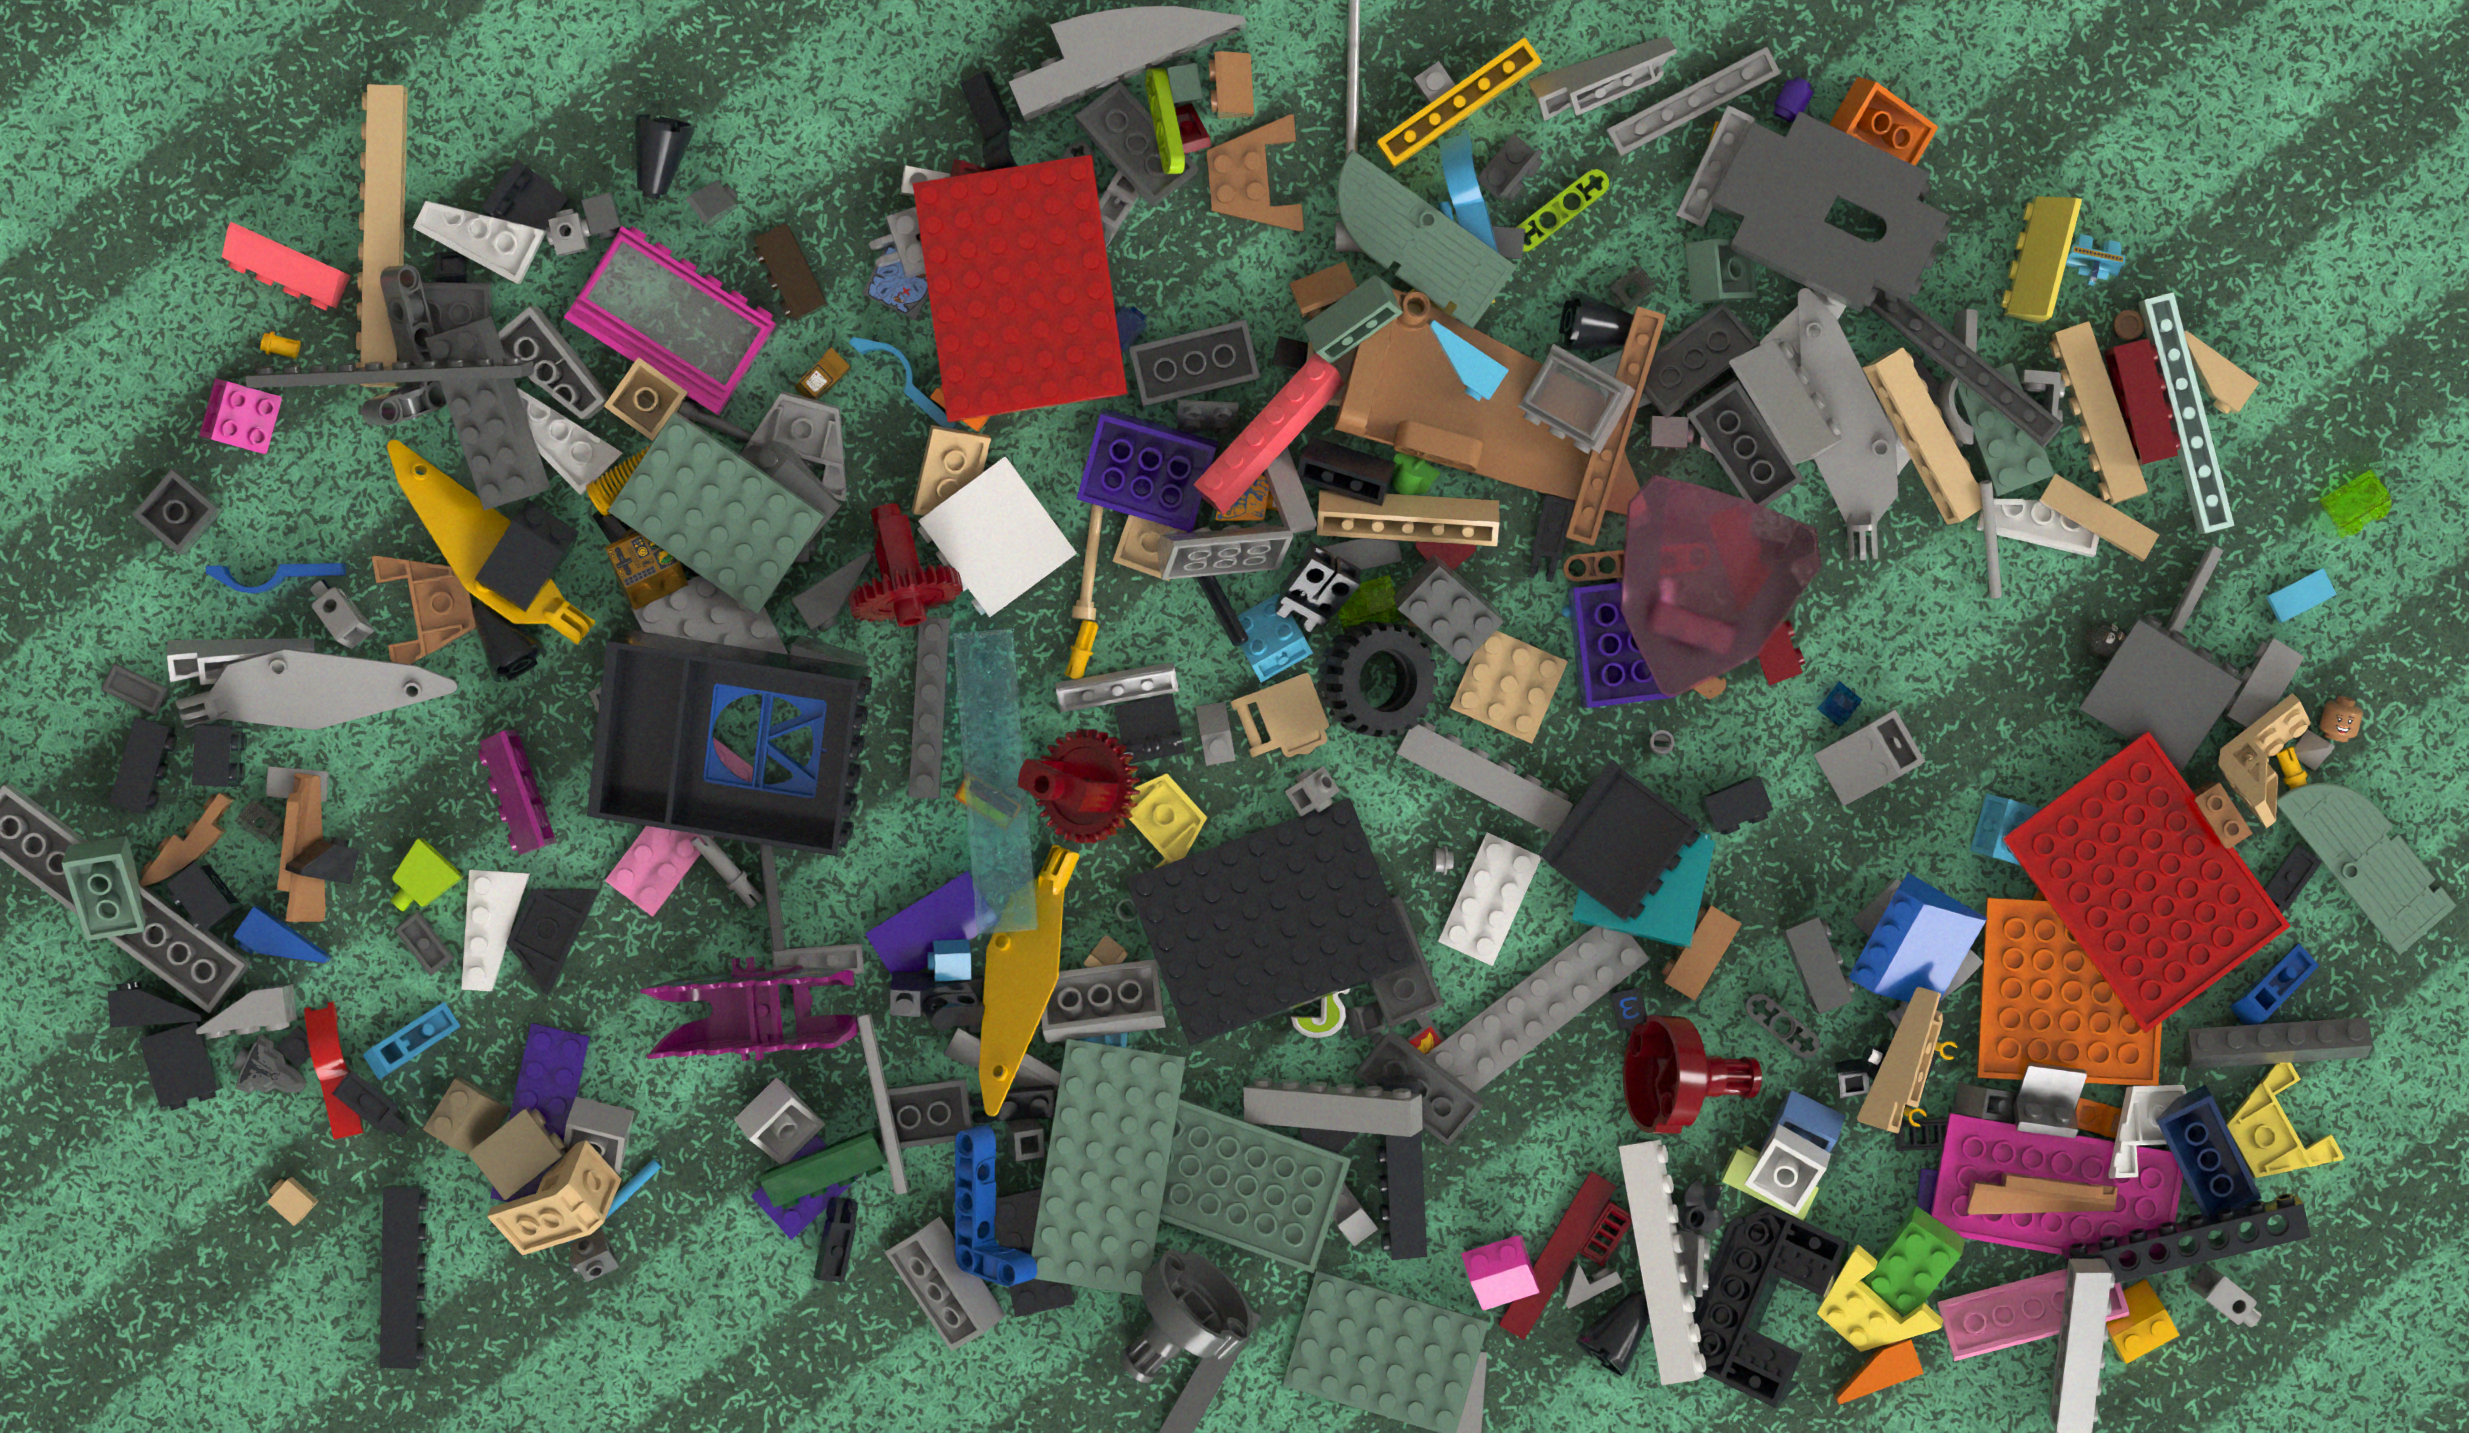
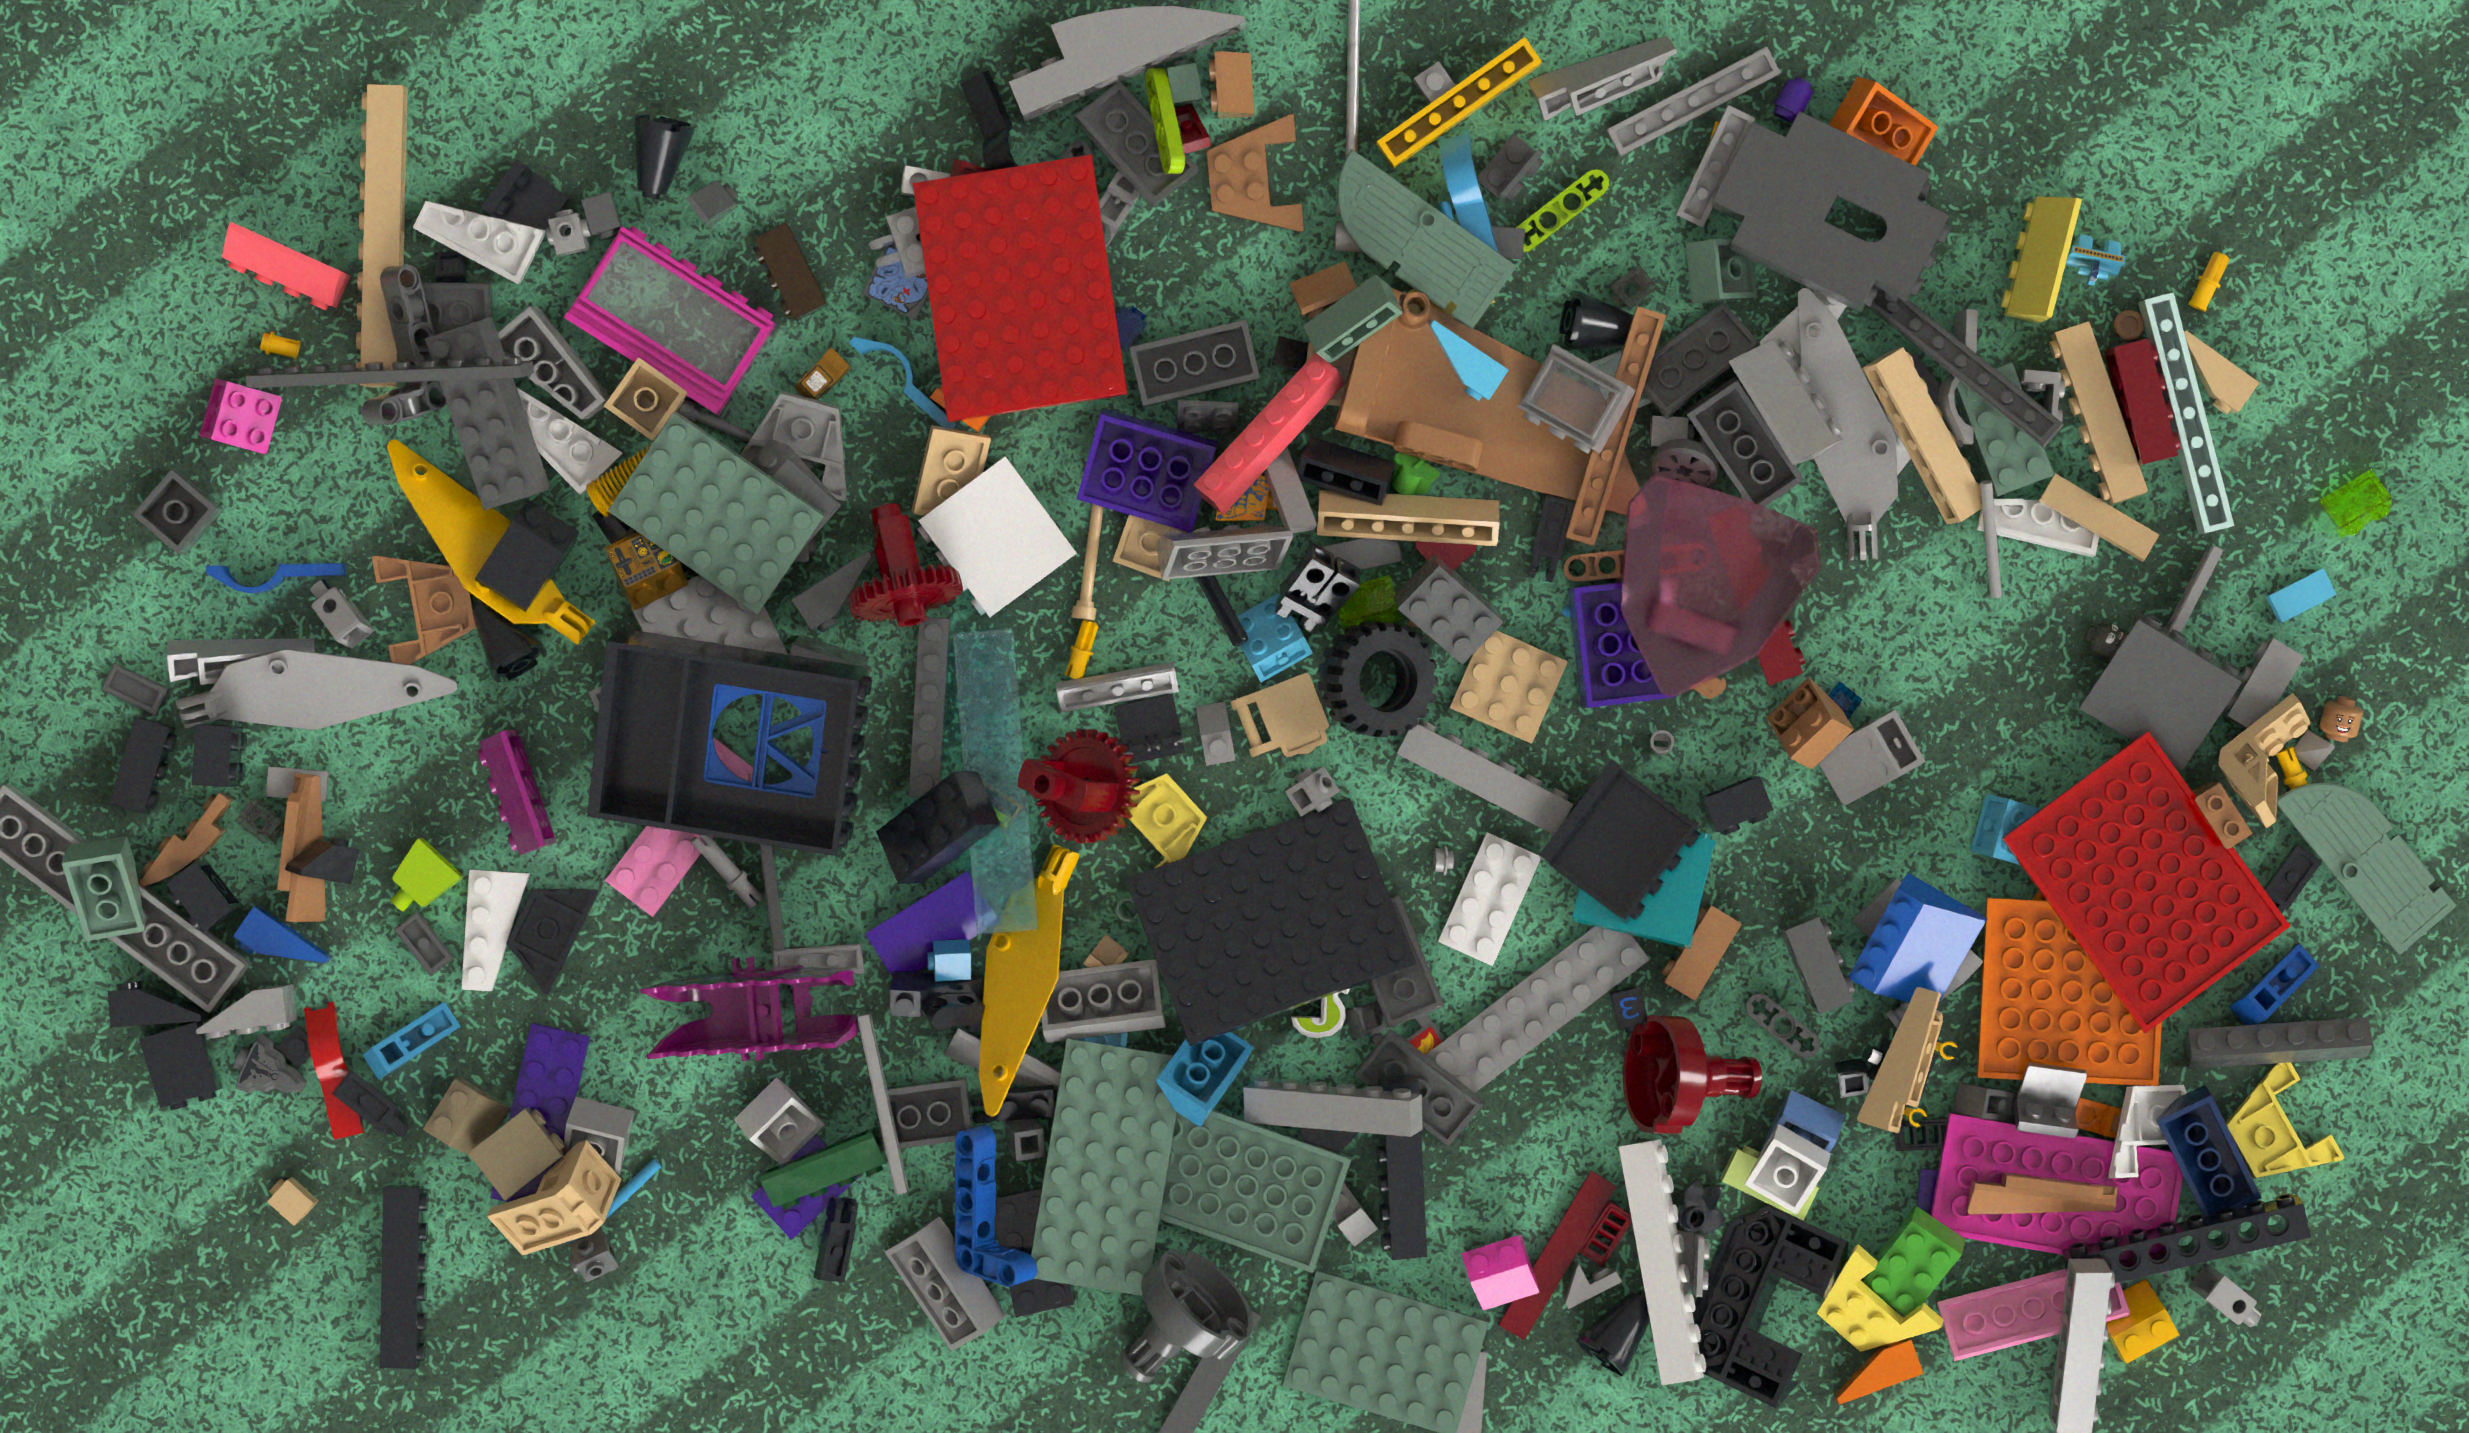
(938, 827): none -> black brick
(1202, 1074): none -> dark azure slope
(1686, 462): none -> dark grey wheel
(1809, 724): none -> medium nougat slope
(2209, 281): none -> yellow axle

